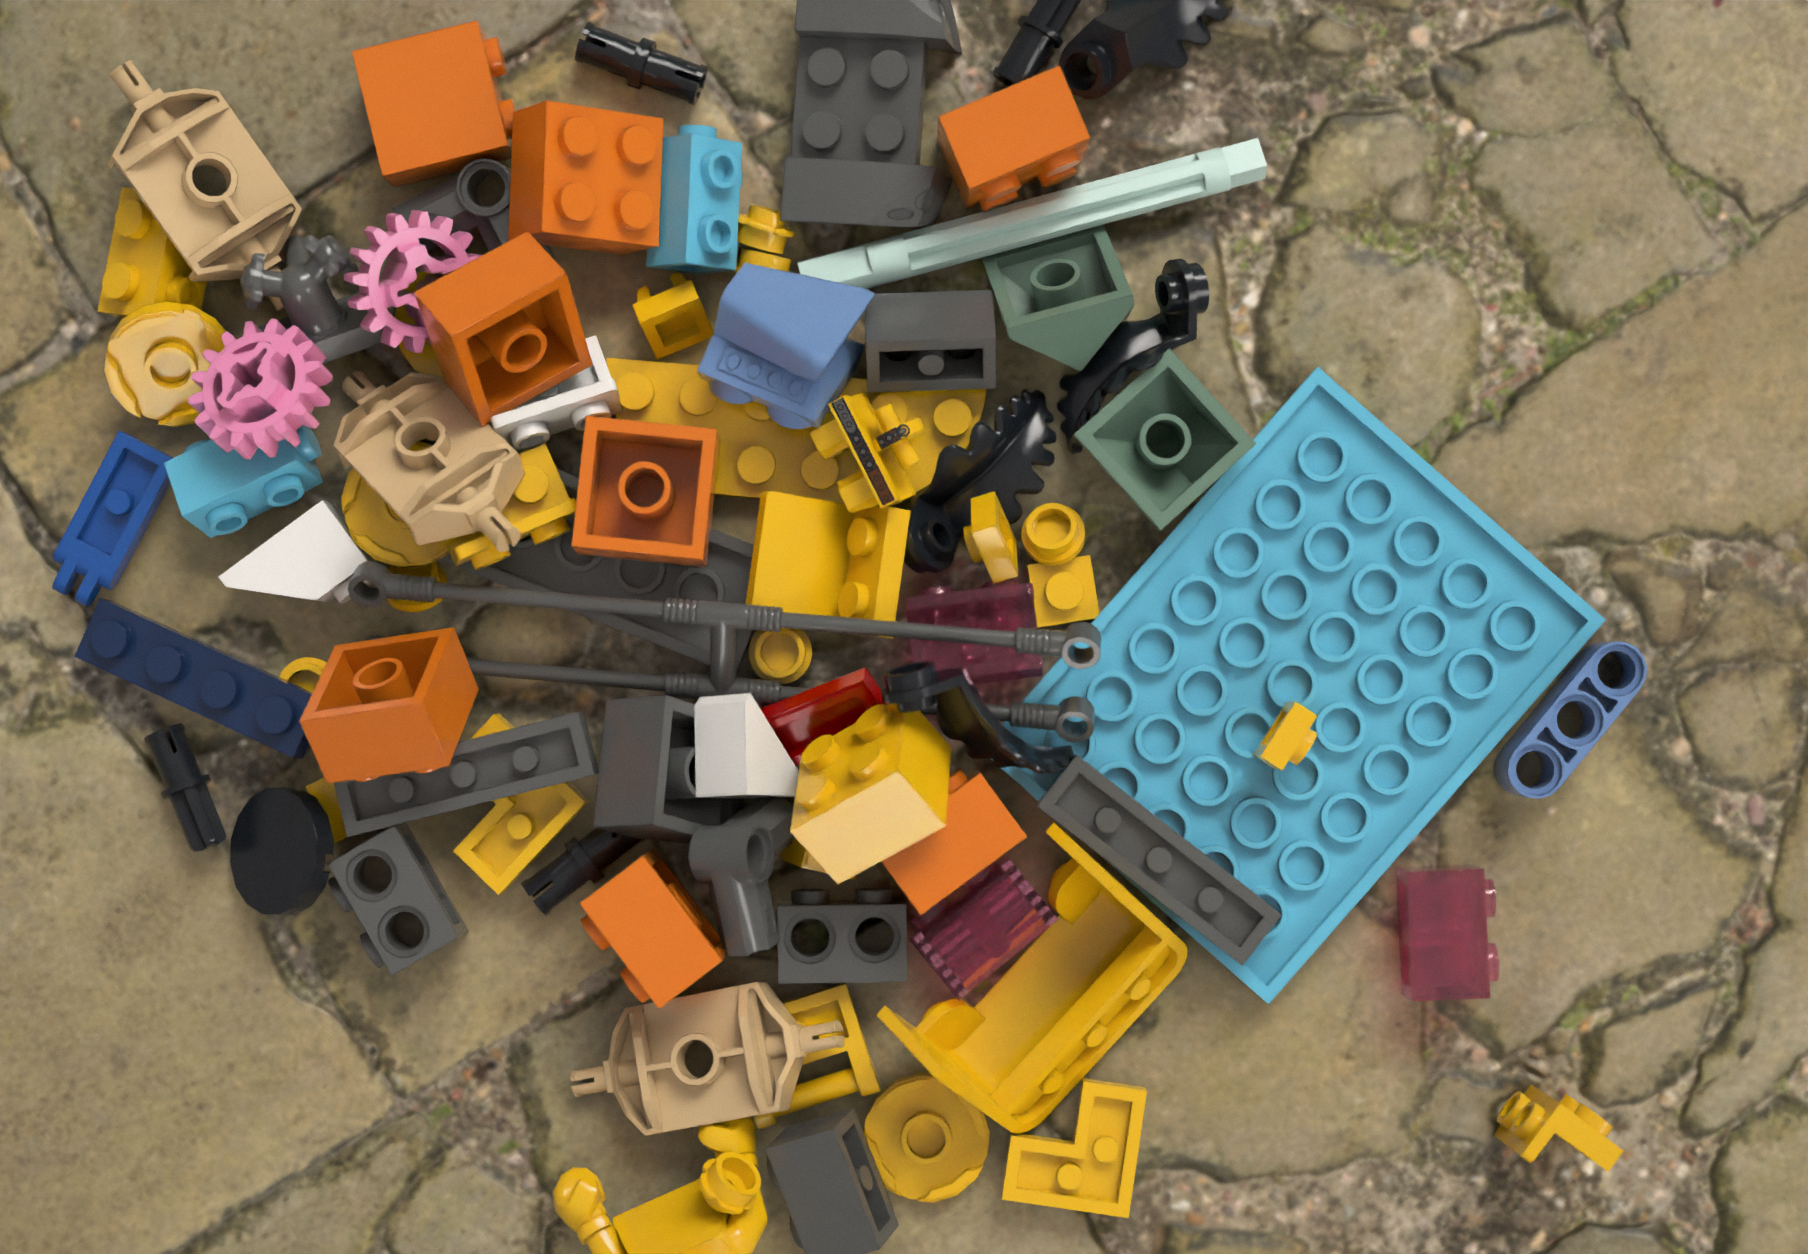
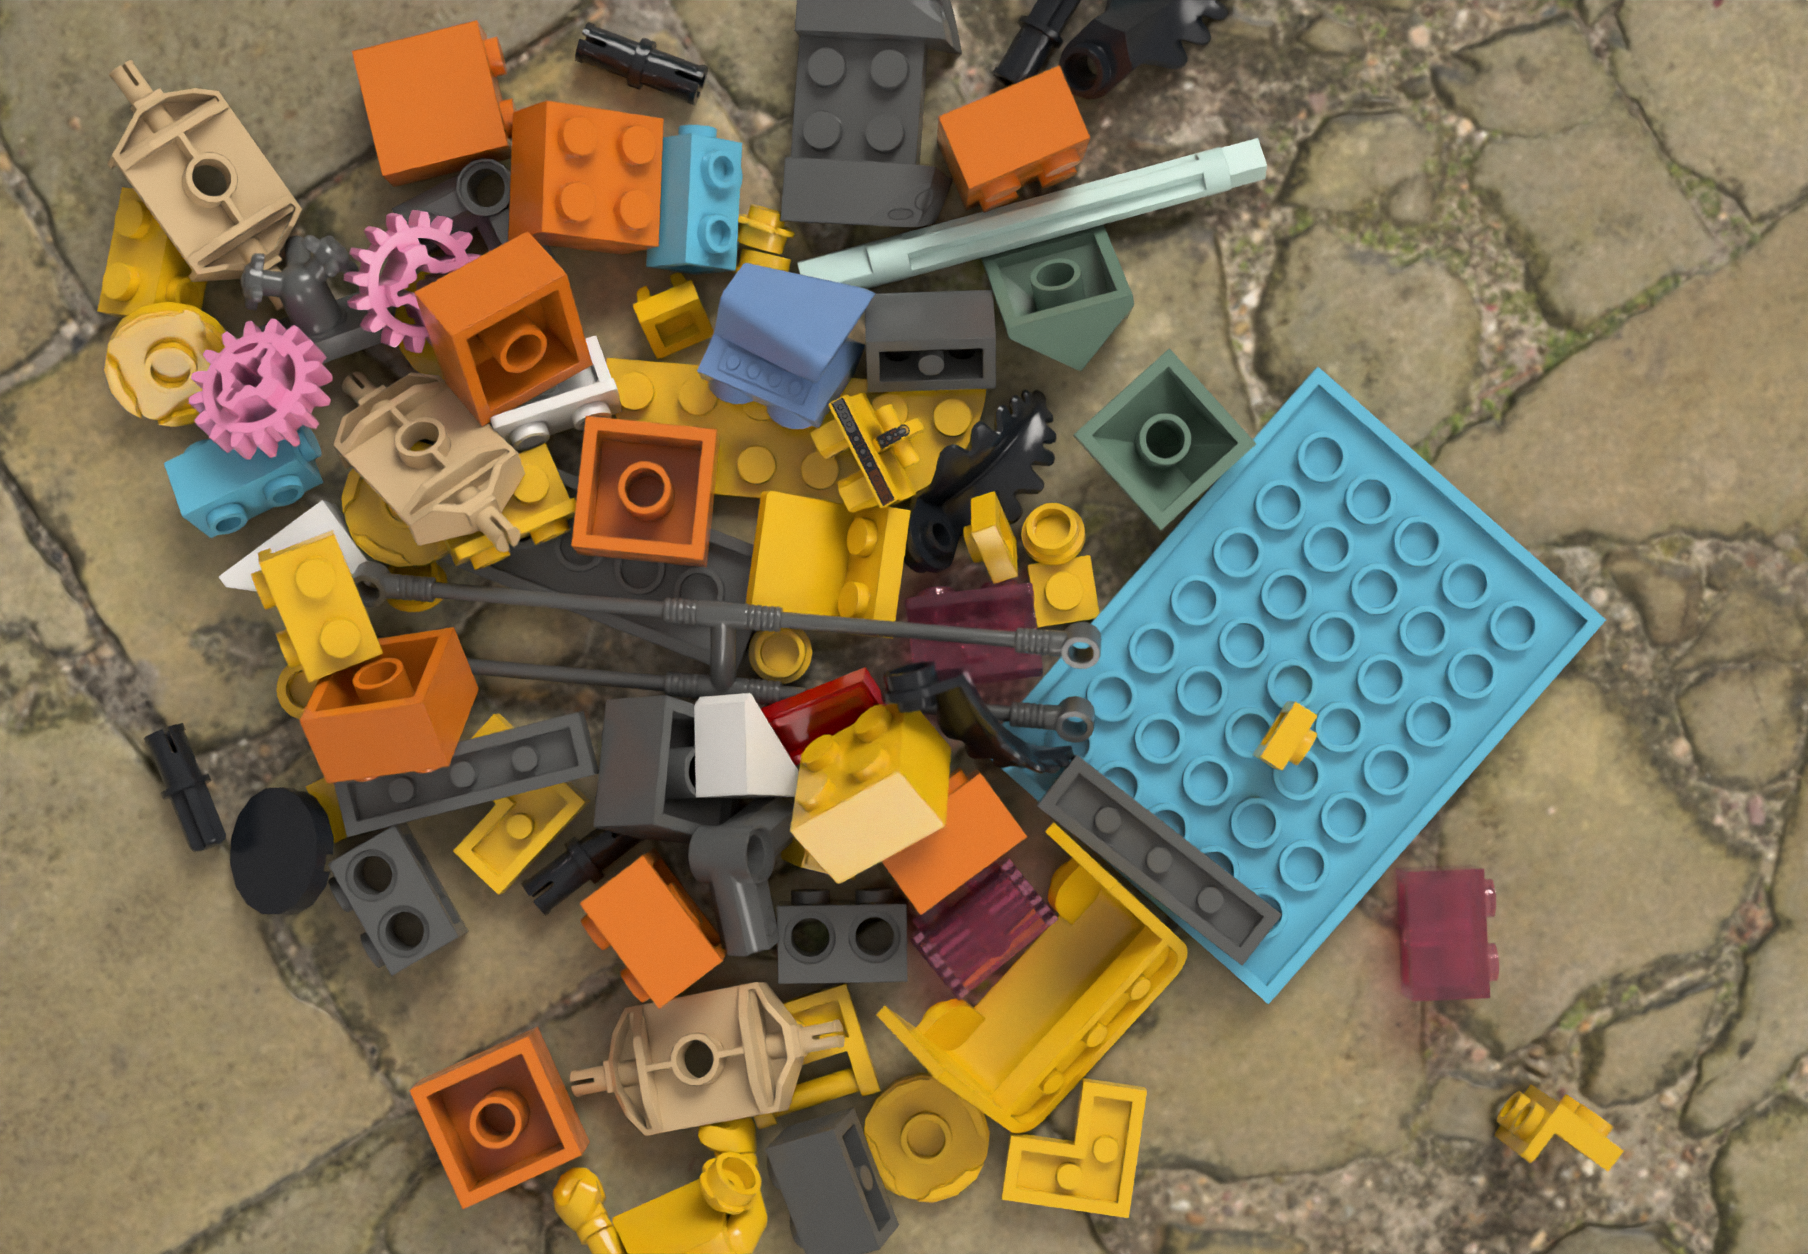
(111, 517): blue hinge -> none
(196, 676): dark blue plate -> none
(318, 606): none -> yellow bracket
(500, 1117): none -> orange brick
(1136, 345): black plant -> none
(1599, 710): medium blue beam -> none

